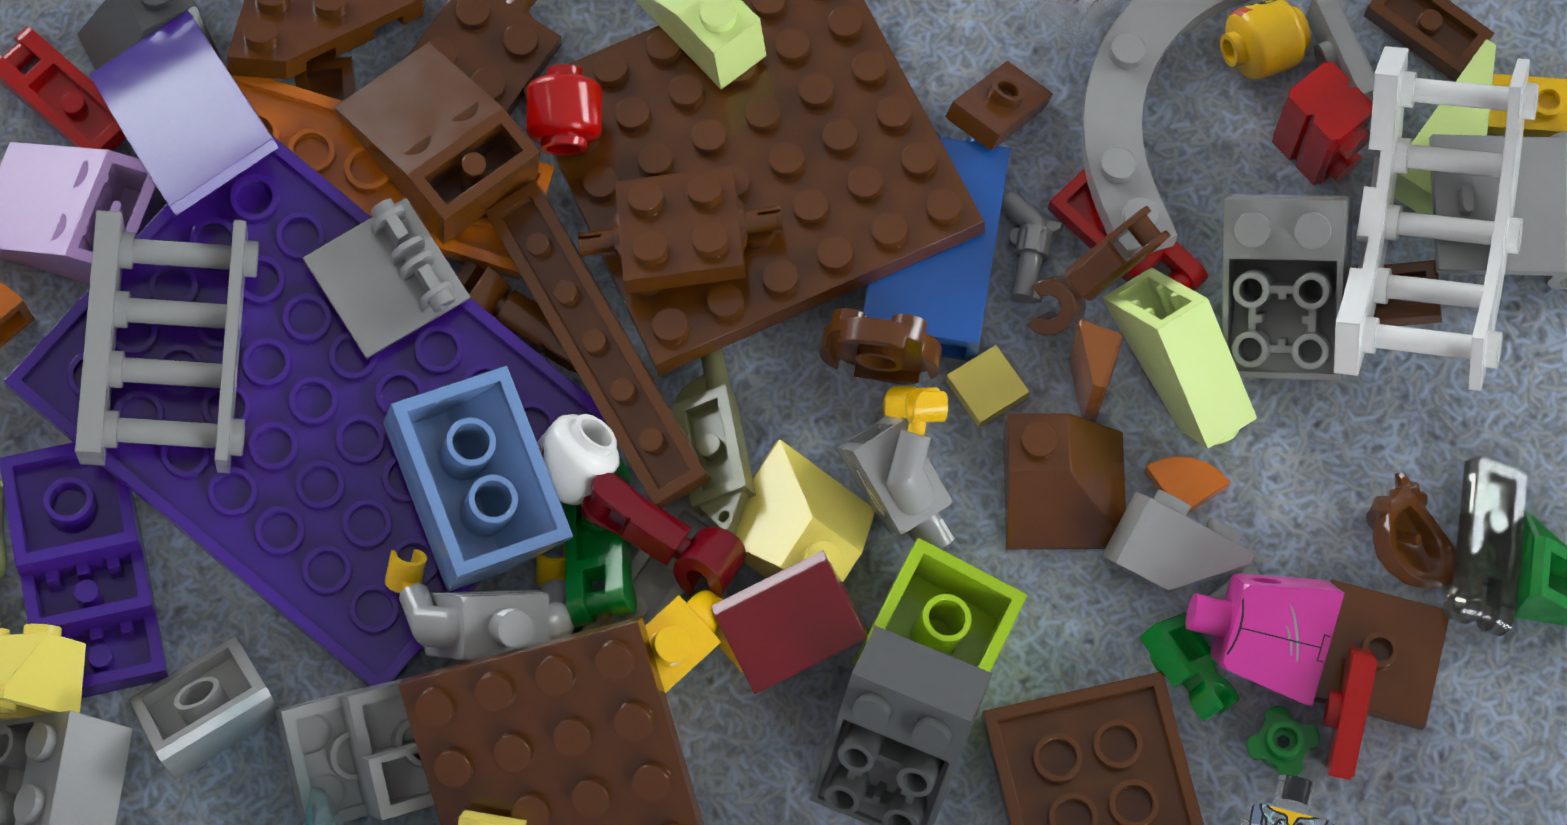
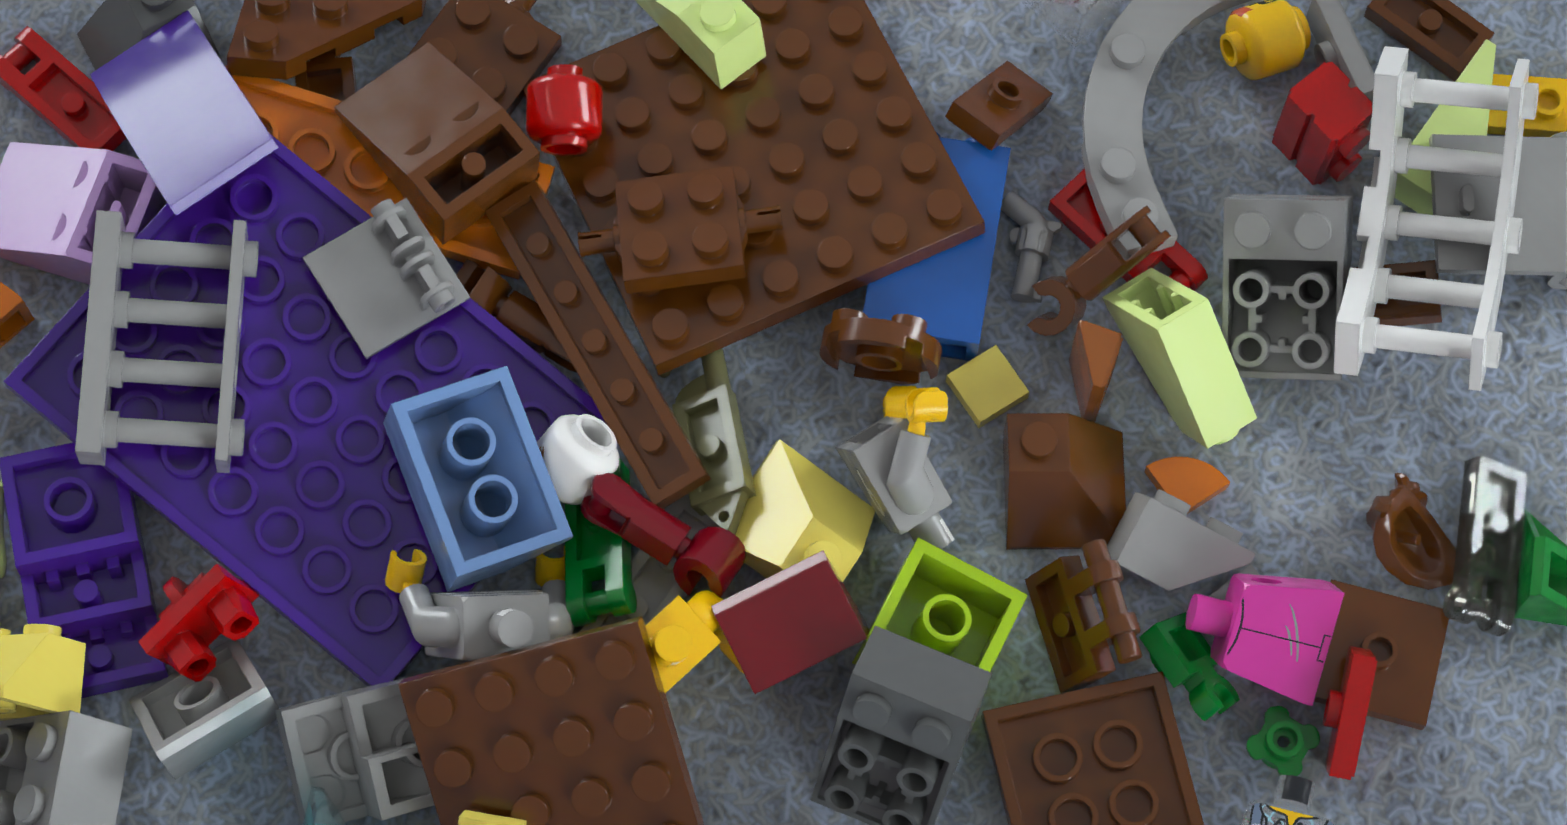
(196, 617): none -> red hips
(1070, 621): none -> reddish brown plate

